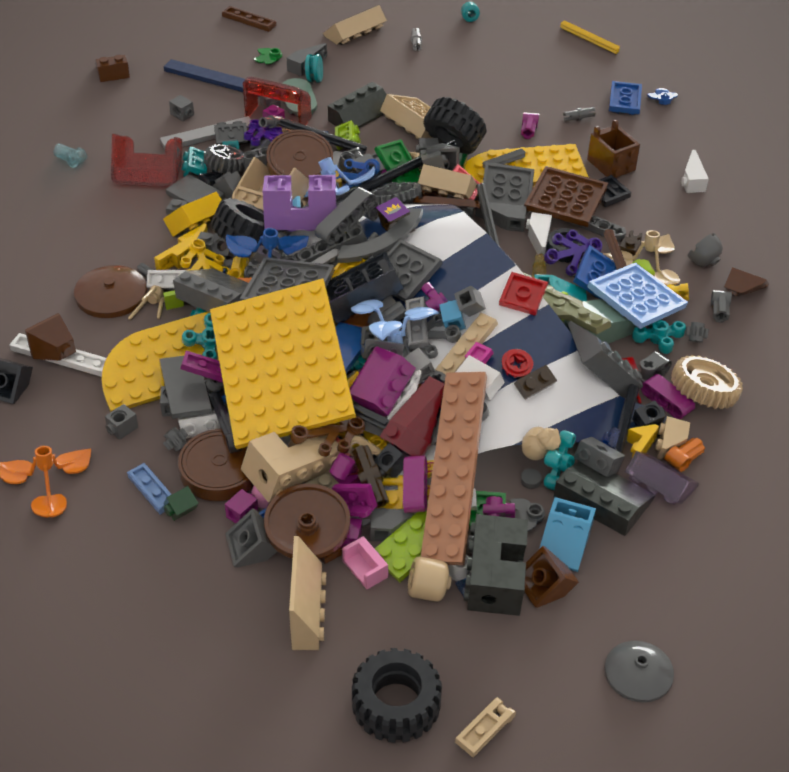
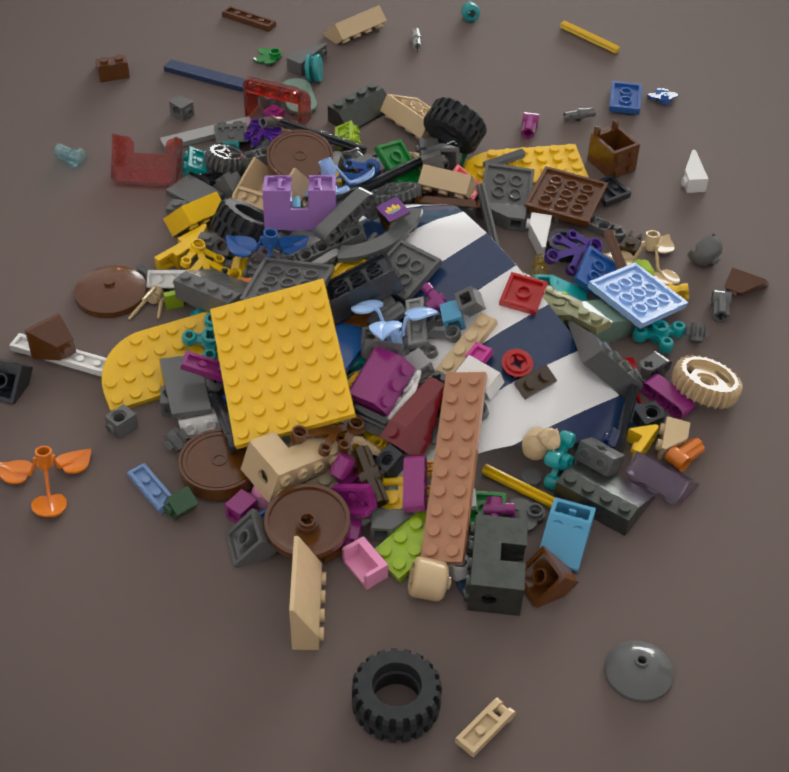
(518, 485): none -> yellow axle

